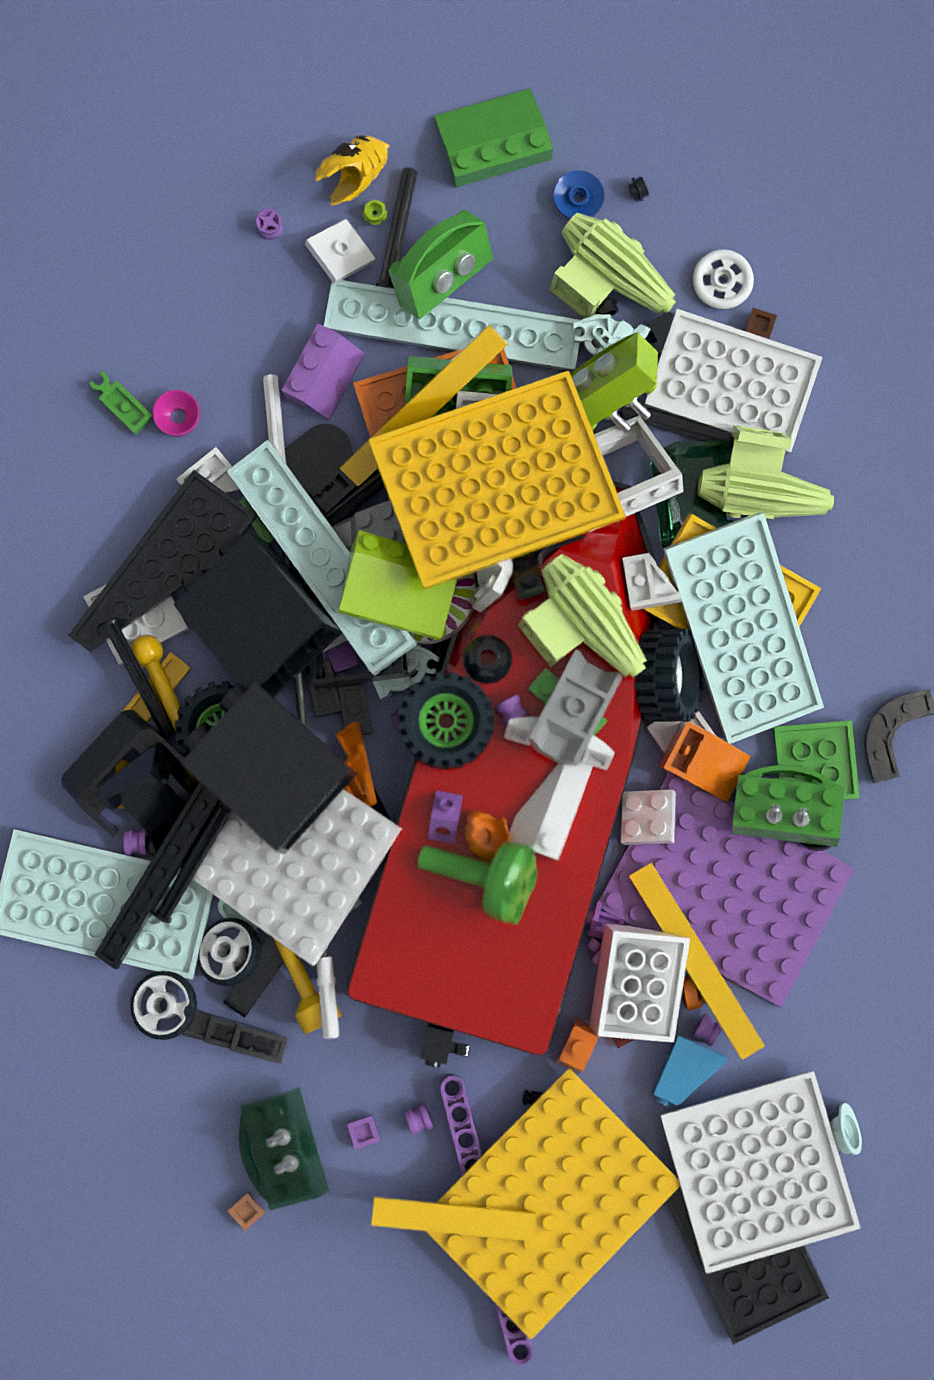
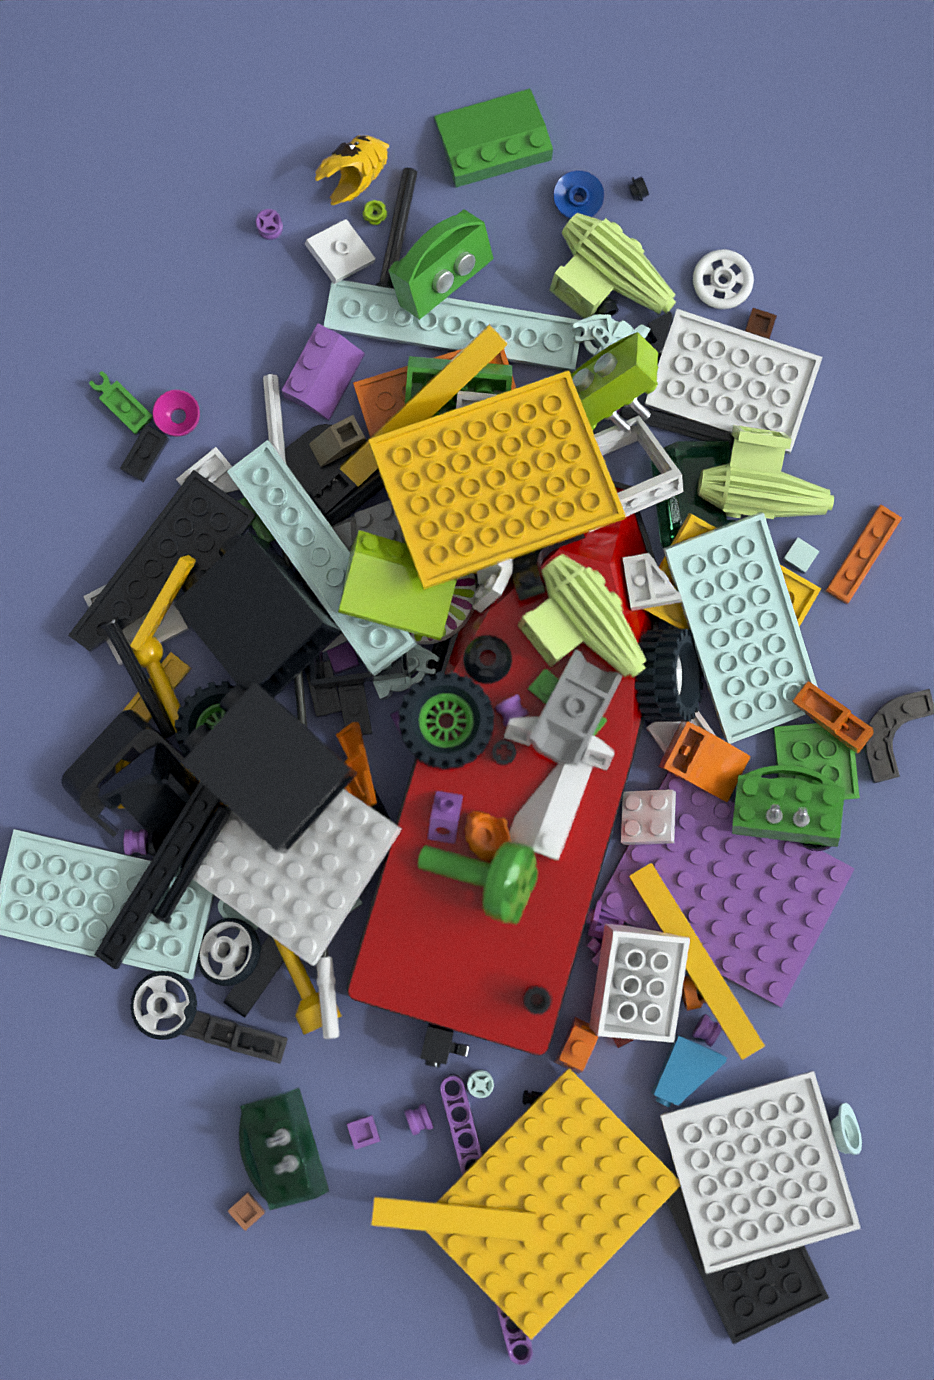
(144, 453): none -> black plate
(163, 601): none -> yellow tile
(337, 441): none -> dark tan slope
(482, 1087): none -> light aqua wheel
(497, 758): none -> black bush
(537, 1008): none -> black brick
(801, 555): none -> light aqua tile
(833, 717): none -> orange slope
(863, 554): none -> orange tile

